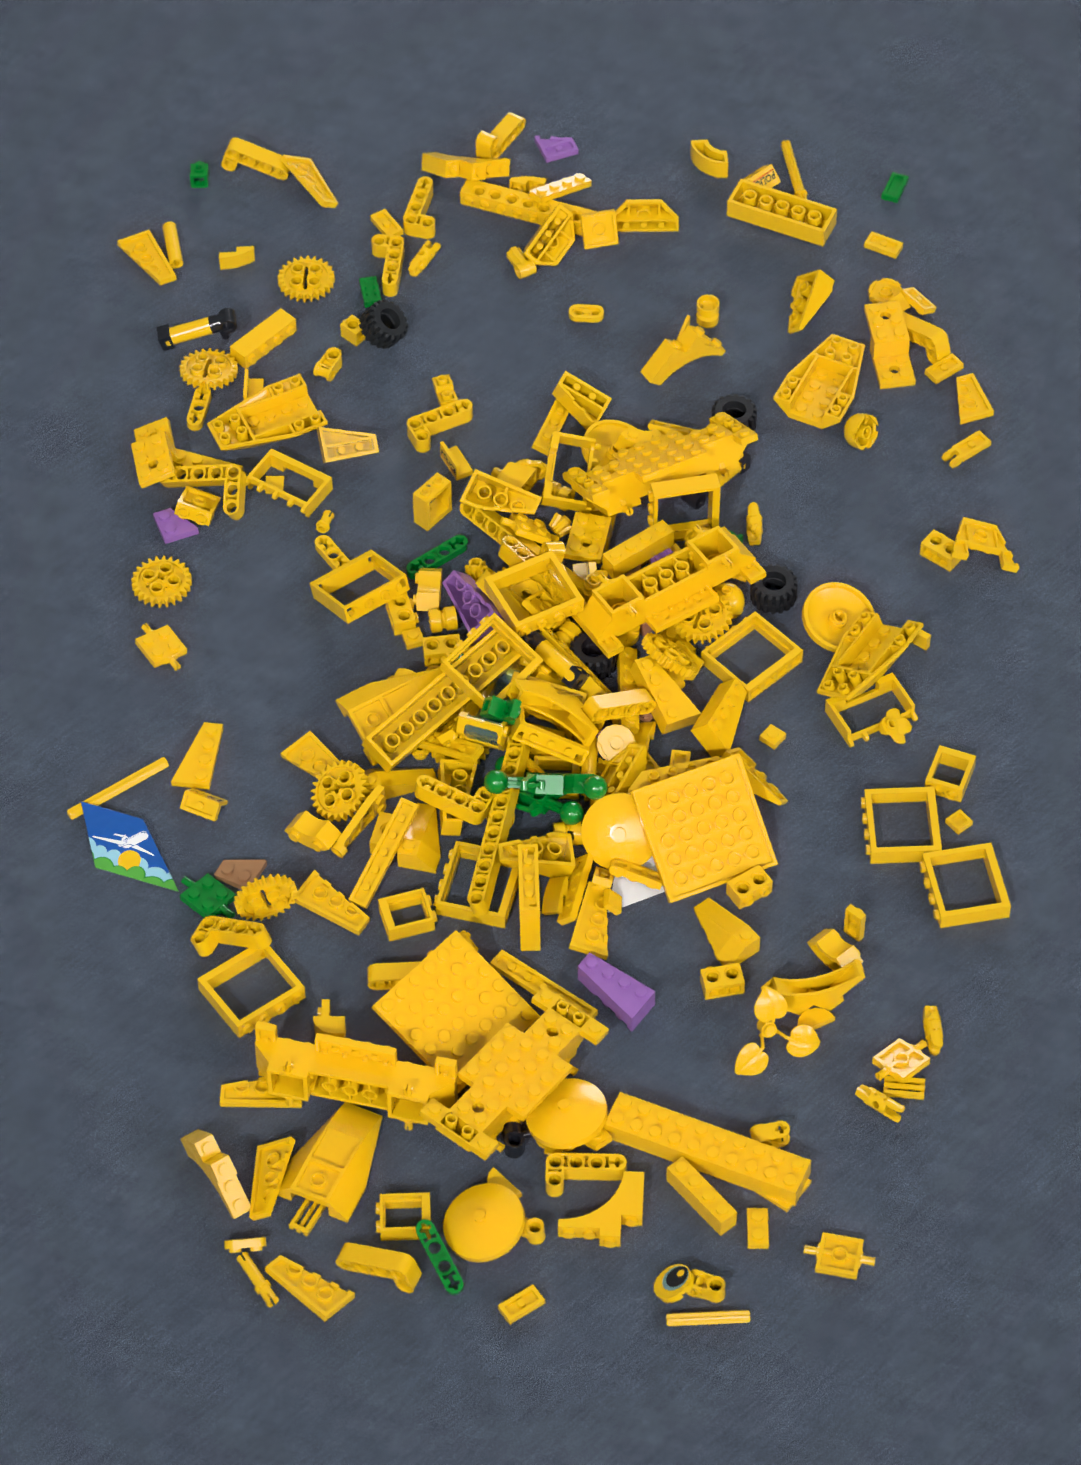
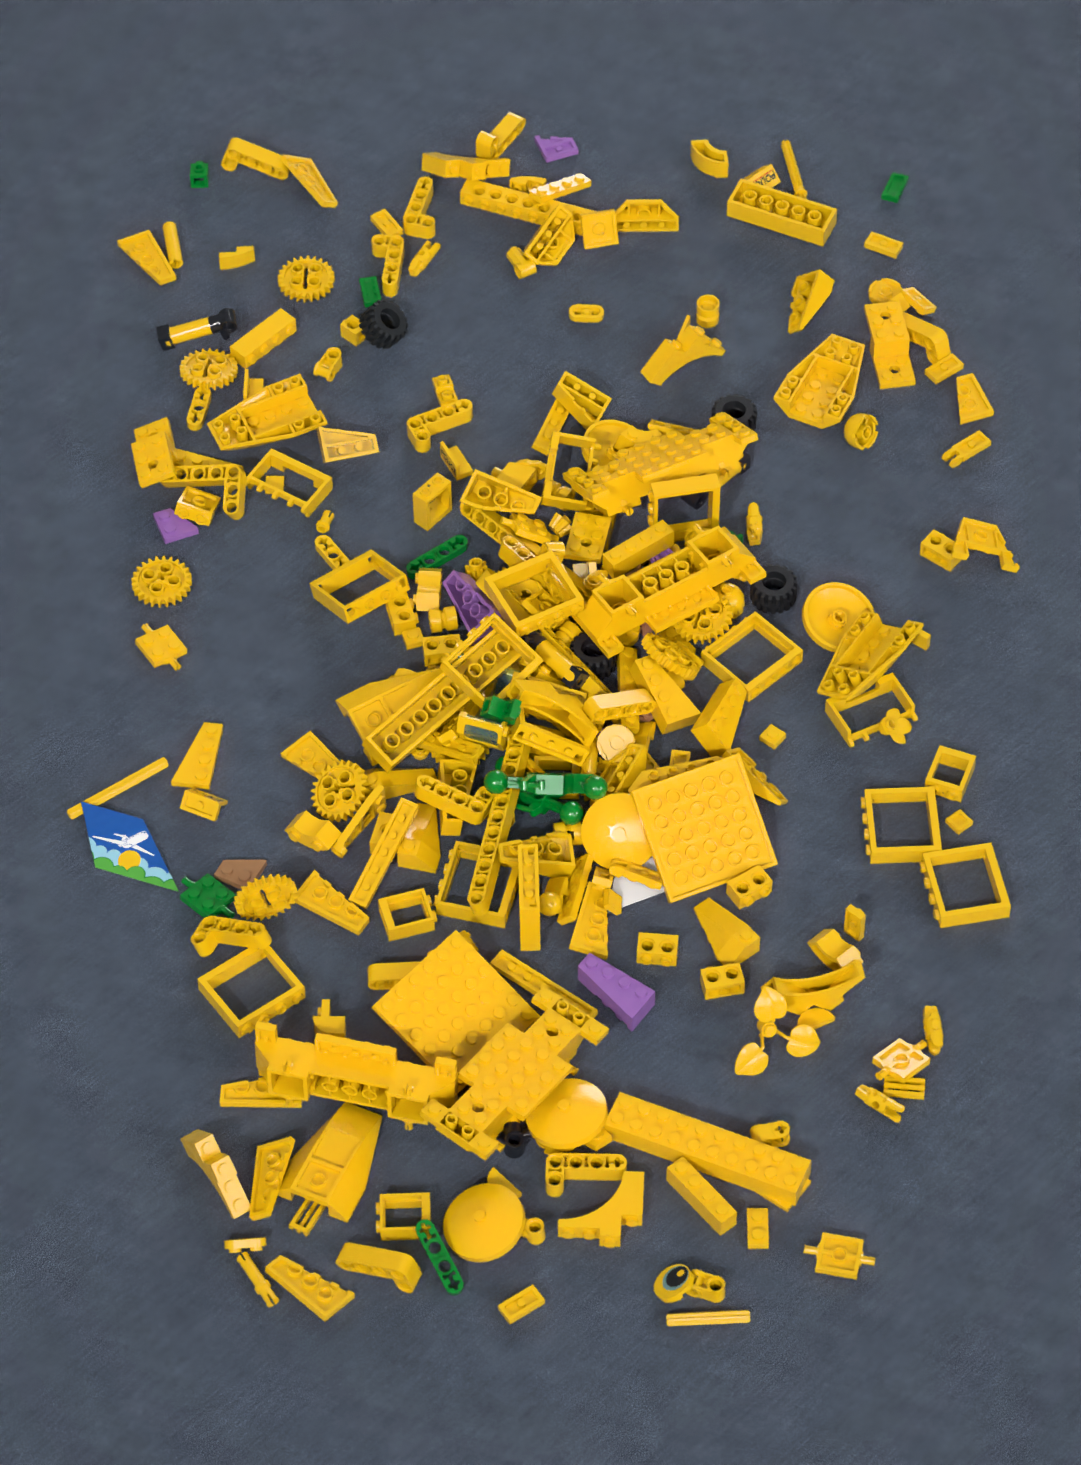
(550, 903): none -> yellow piece
(657, 945): none -> yellow brick

